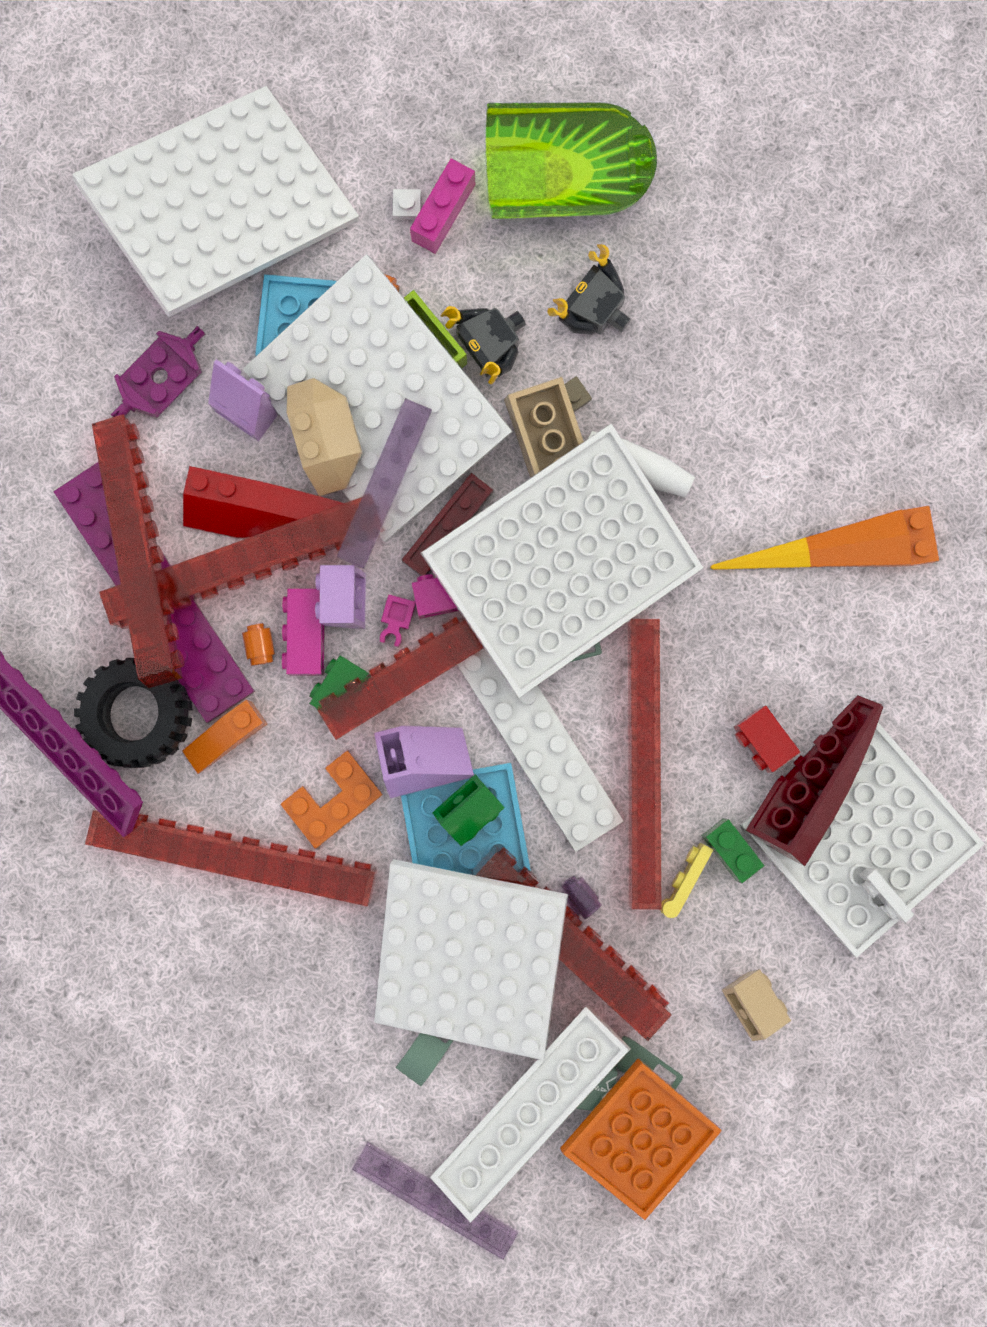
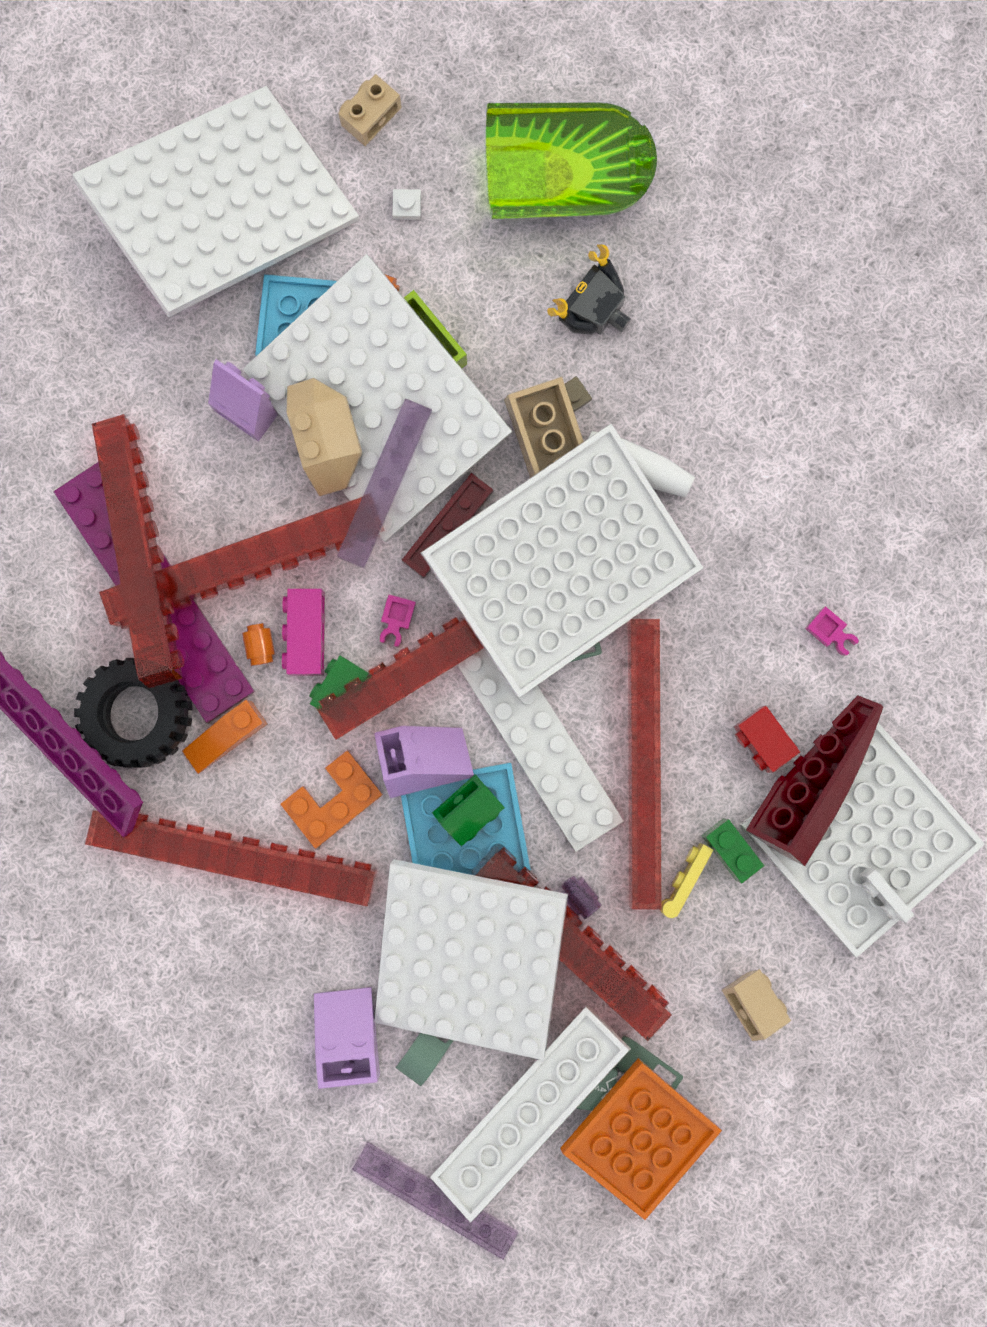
(167, 354): magenta plate -> none
(242, 505): red wedge -> none
(341, 596): lavender slope -> none
(345, 1038): none -> lavender slope
(369, 109): none -> tan brick
(431, 597): dark pink brick -> none
(443, 206): dark pink brick -> none
(487, 337): torso -> none
(828, 629): none -> dark pink plate
(881, 541): orange plate -> none

